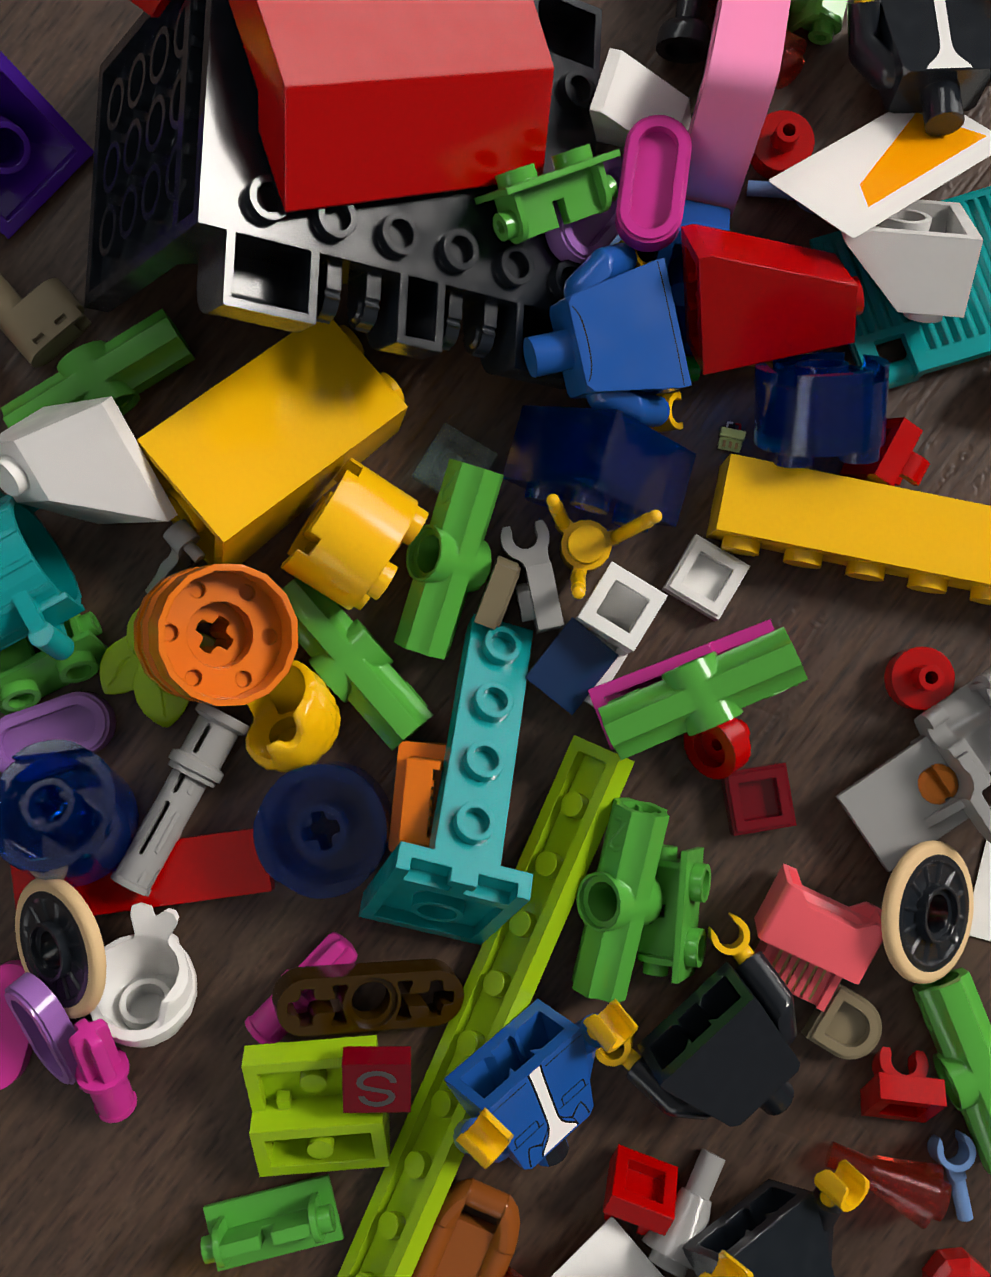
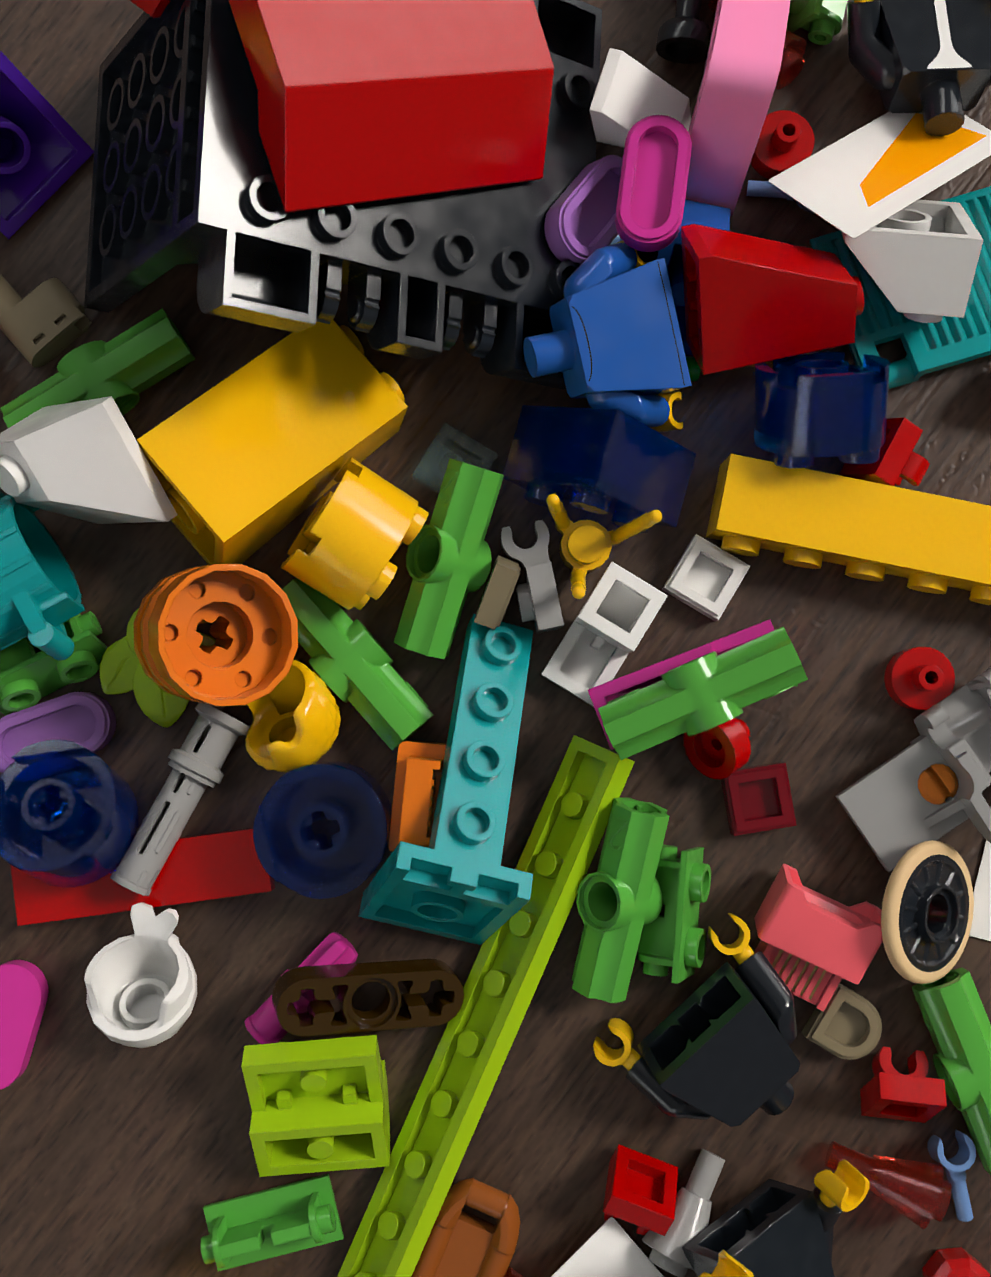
(43, 1024): medium lavender tile -> none
(61, 944): black wheel -> none
(102, 1070): dark pink axle -> none
(184, 548): light grey piece -> none
(376, 1079): dark red tile -> none
(526, 199): bright green hinge -> none
(533, 1084): blue torso -> none
(571, 666): dark blue sticker -> none
(731, 438): yellowish green piece -> none

